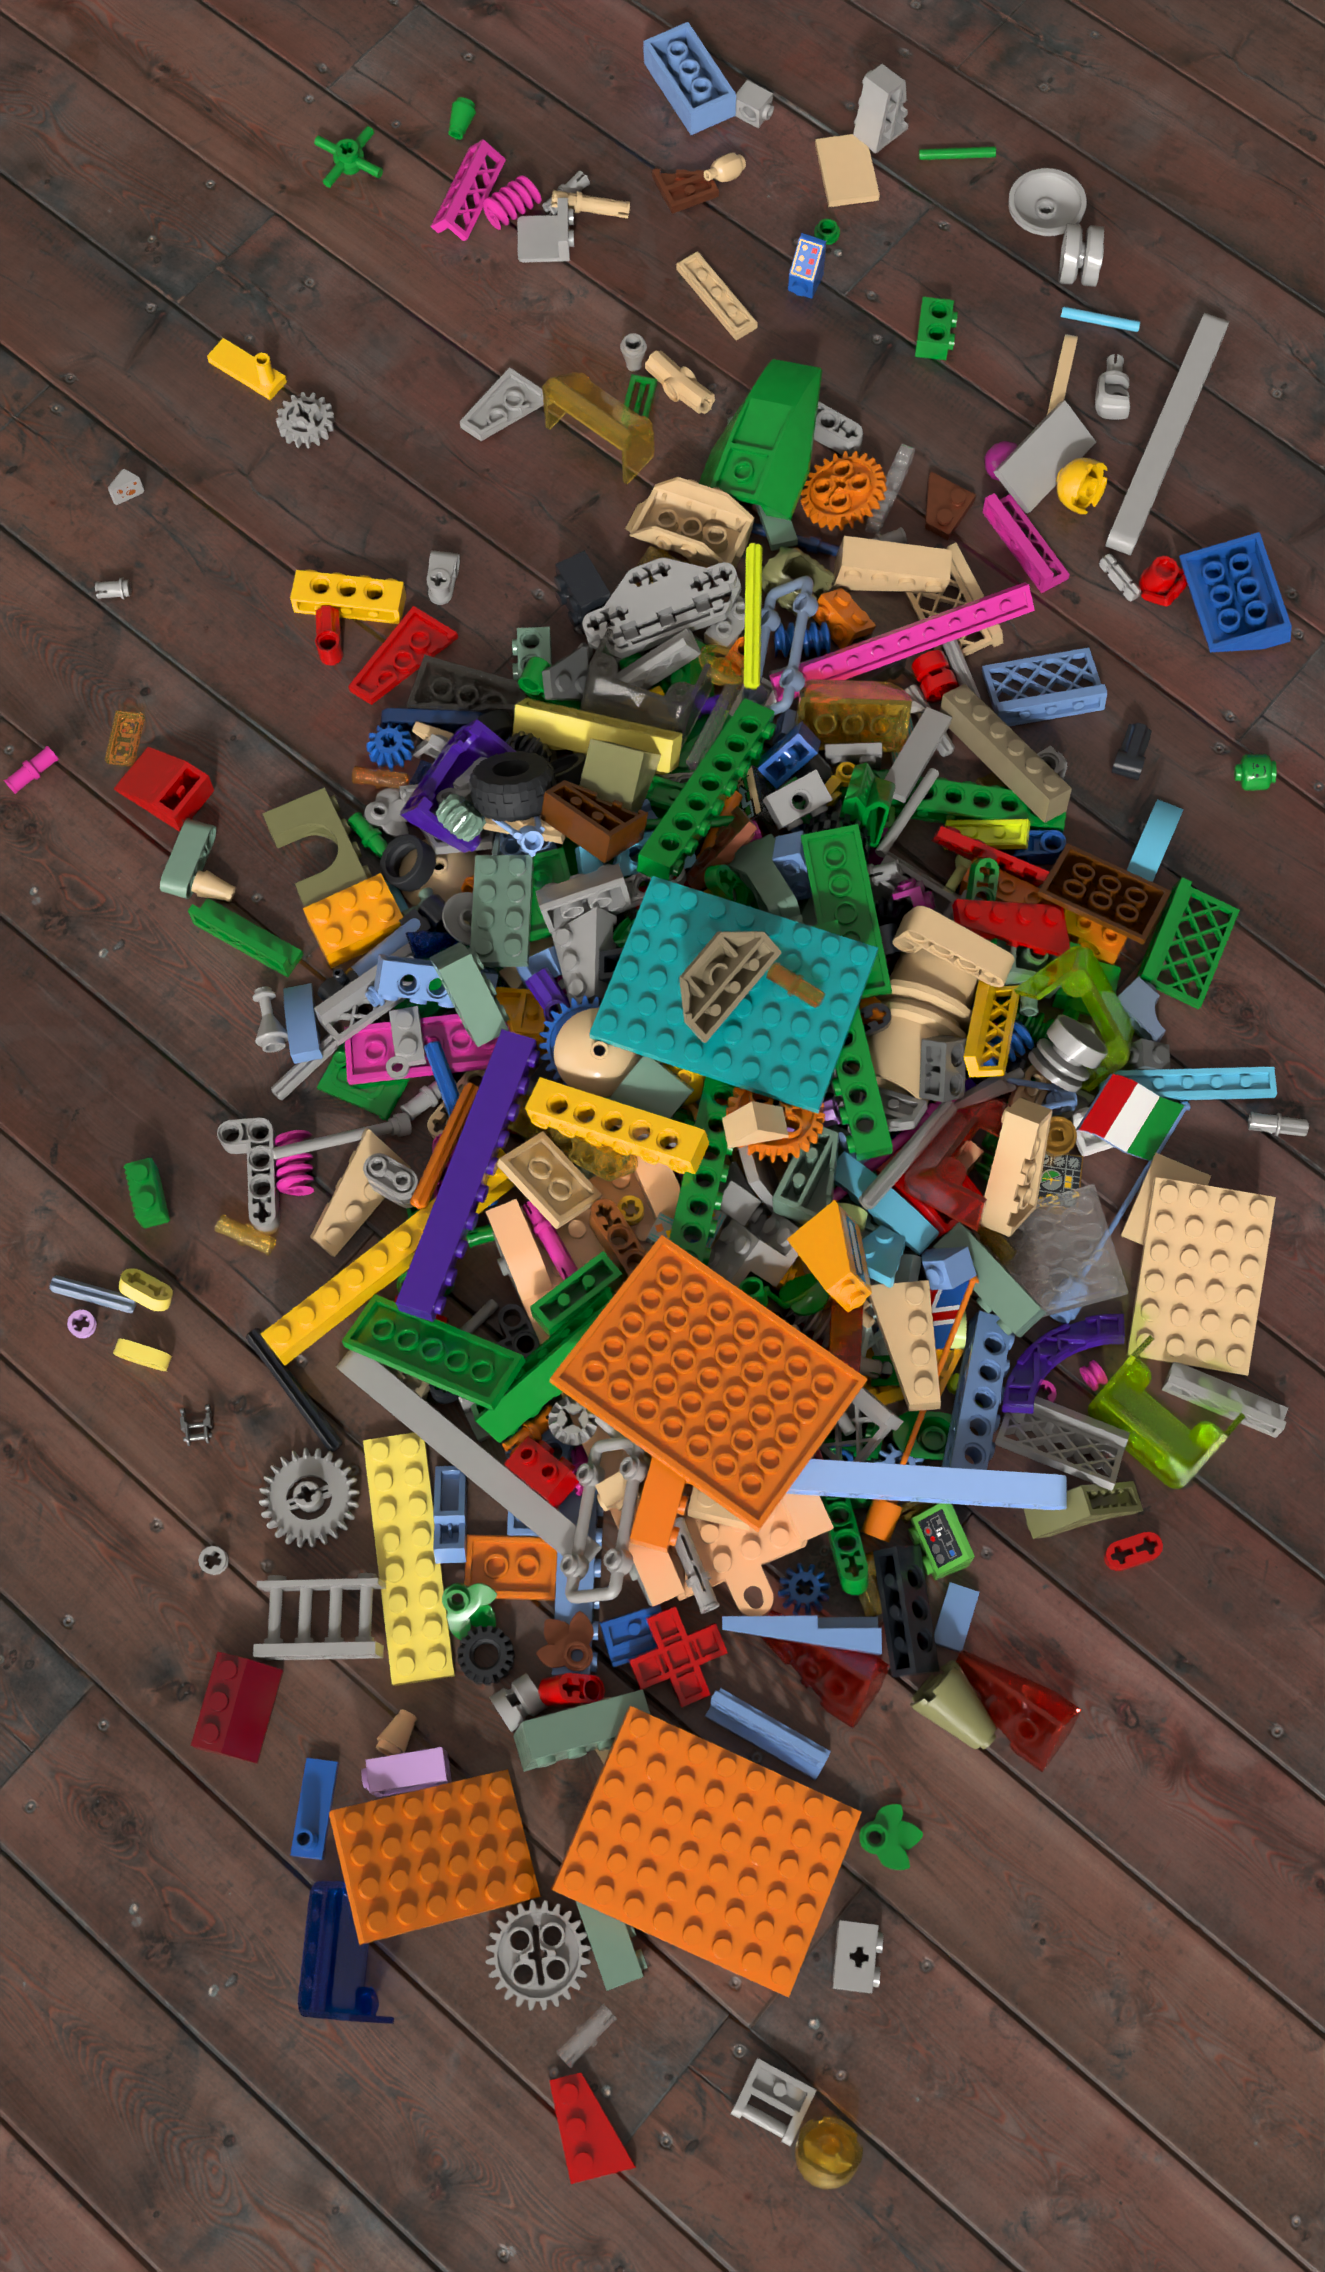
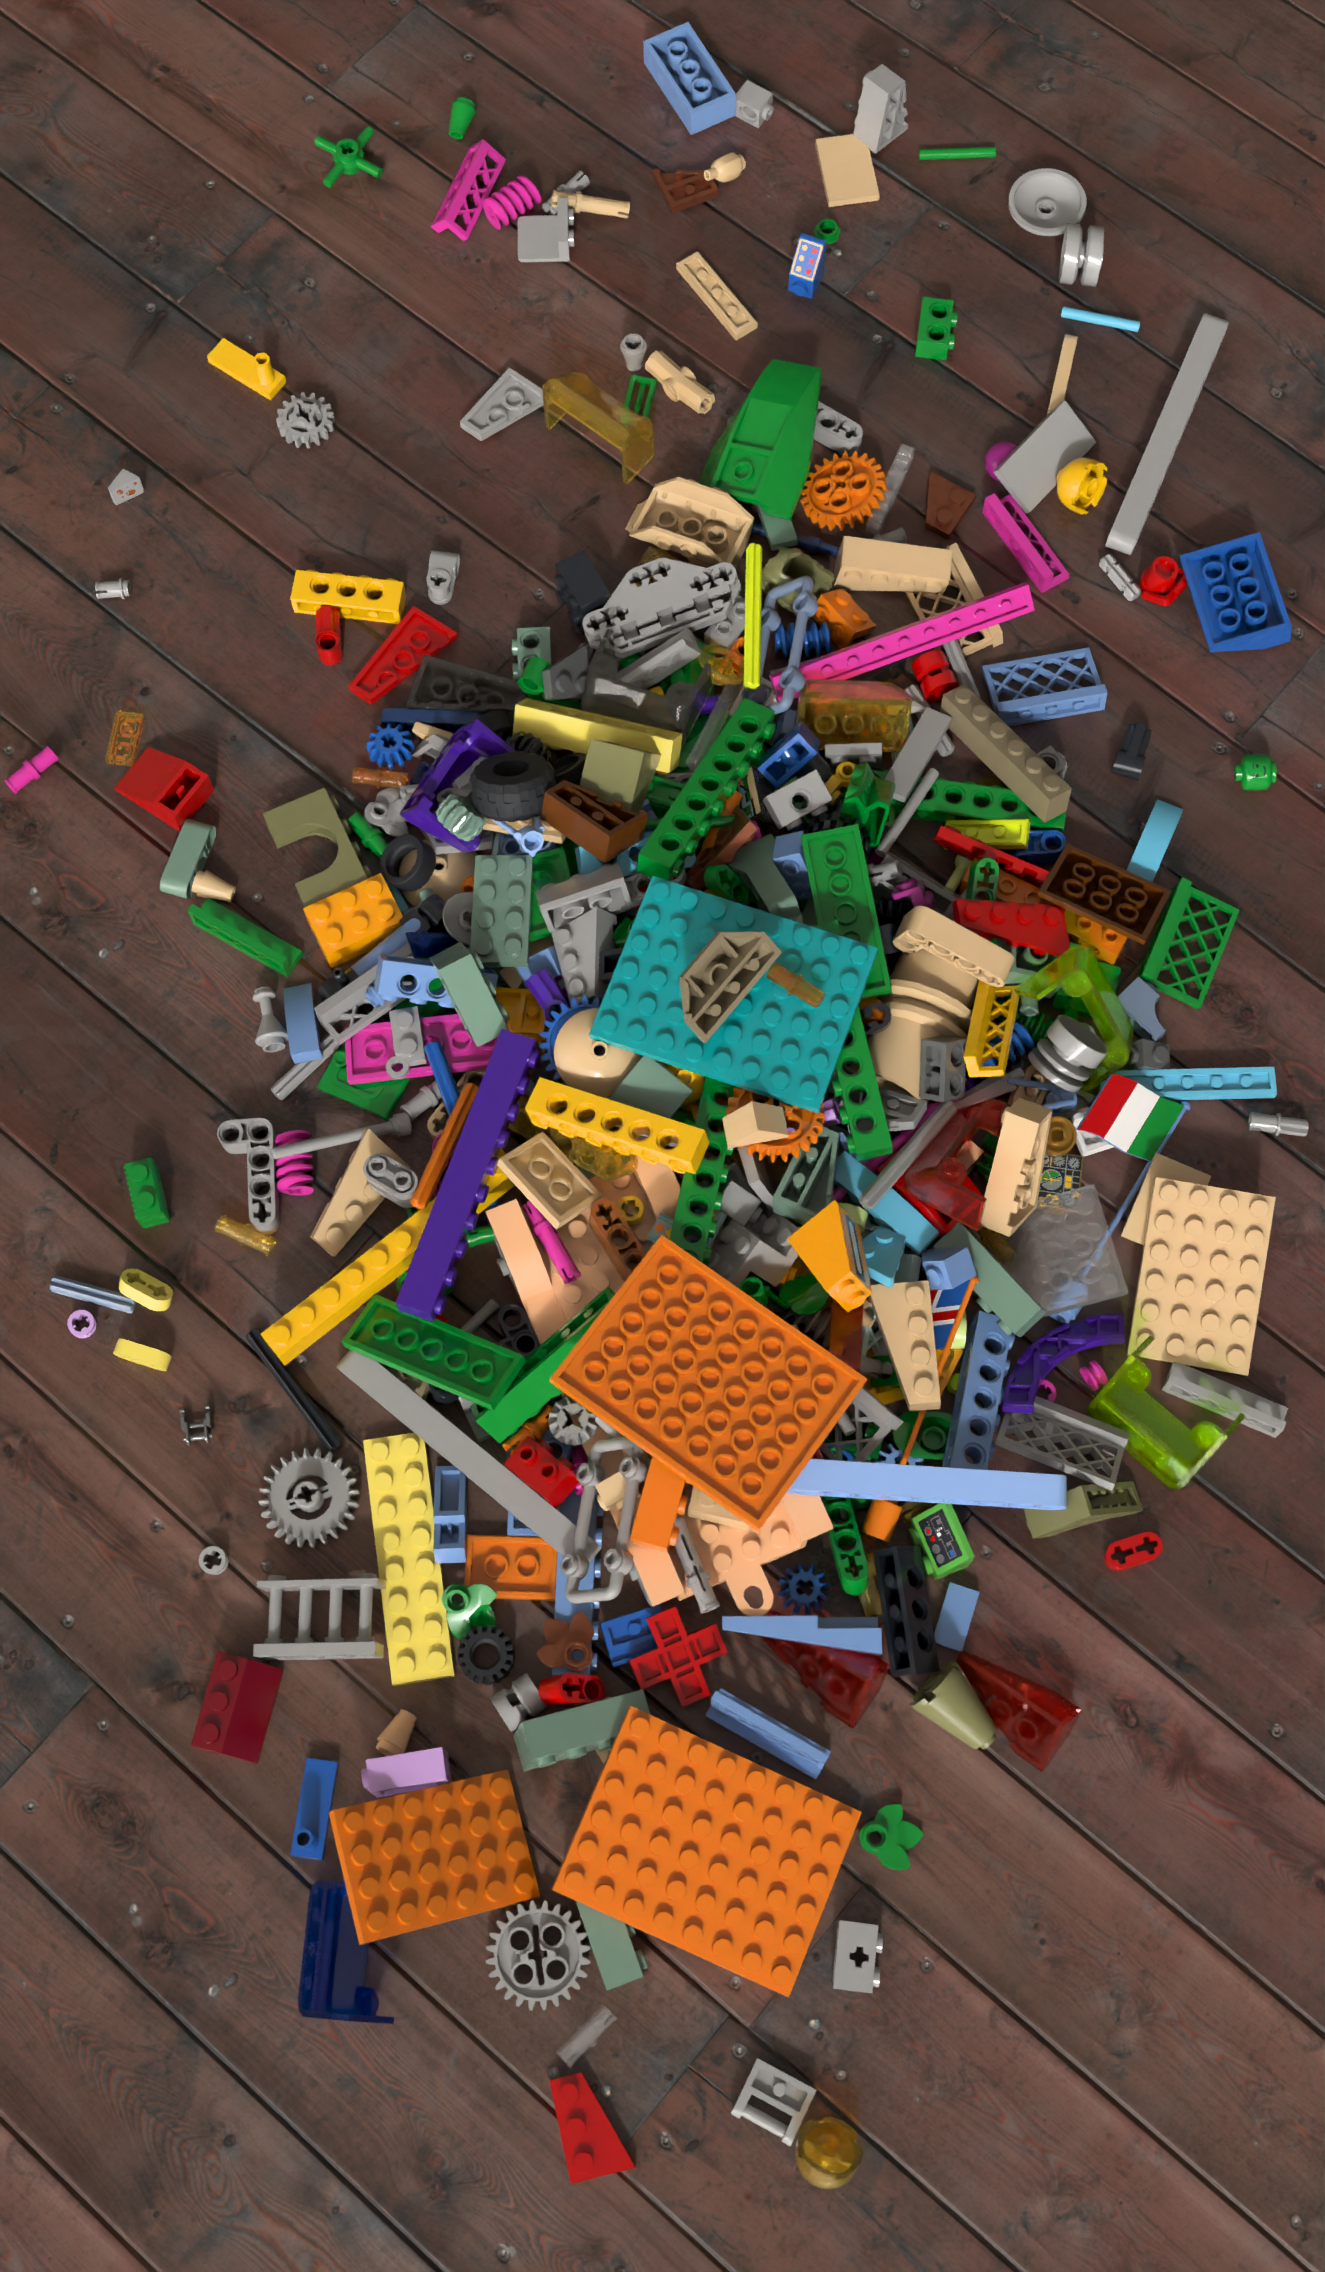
(575, 1293): green brick -> none
(1111, 391): light grey piece -> none

